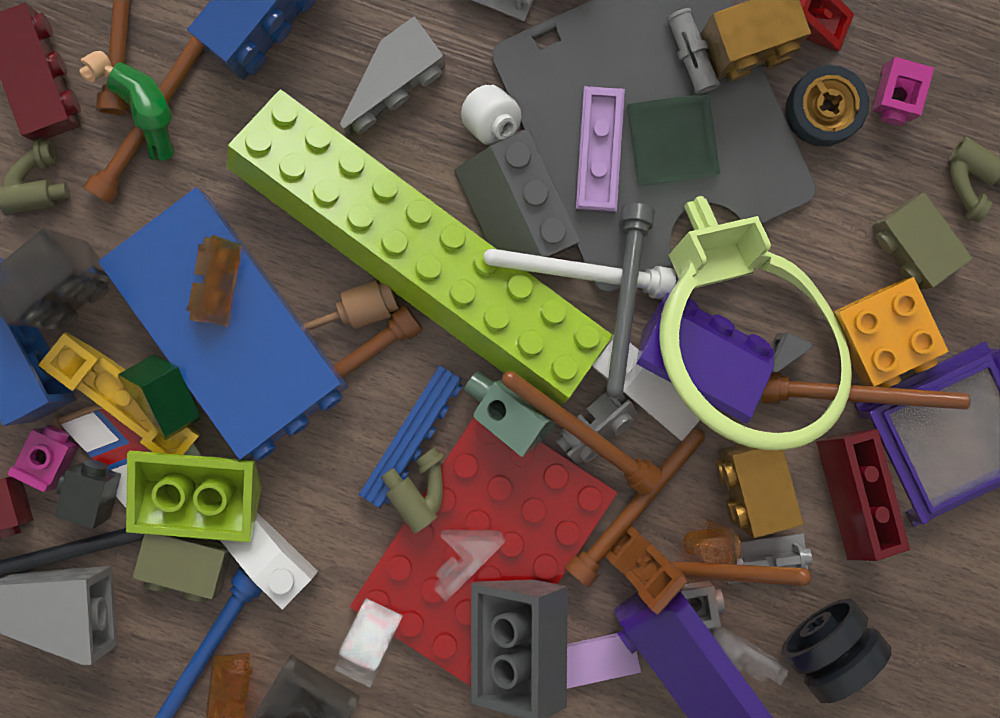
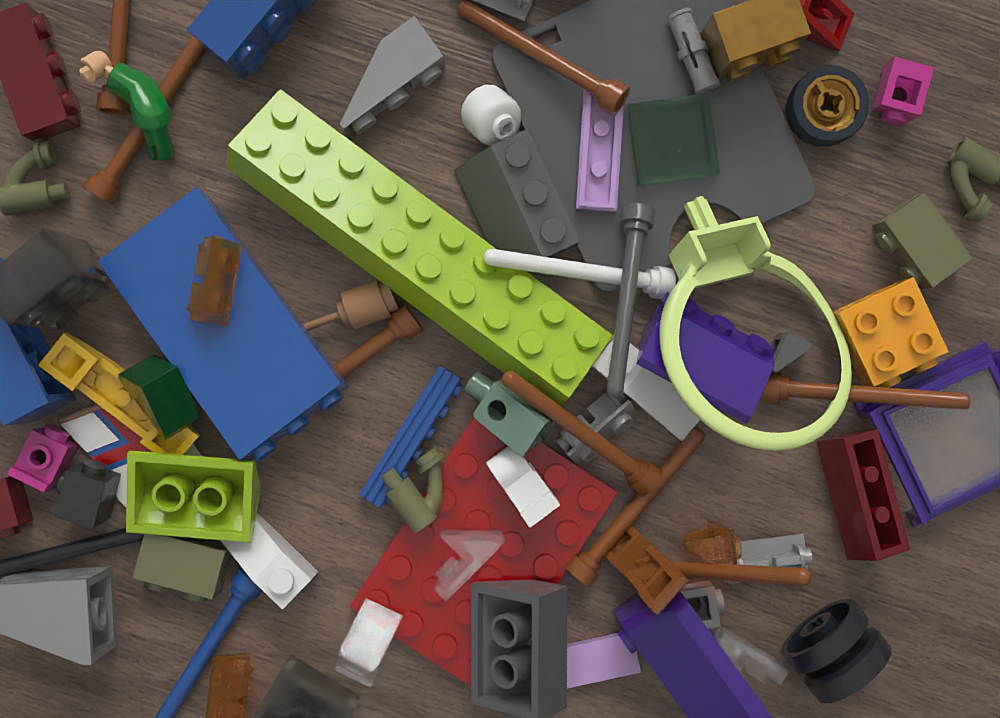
(523, 485): none -> white leg
(608, 93): none -> dark orange piece
(759, 490): pearl gold brick -> none

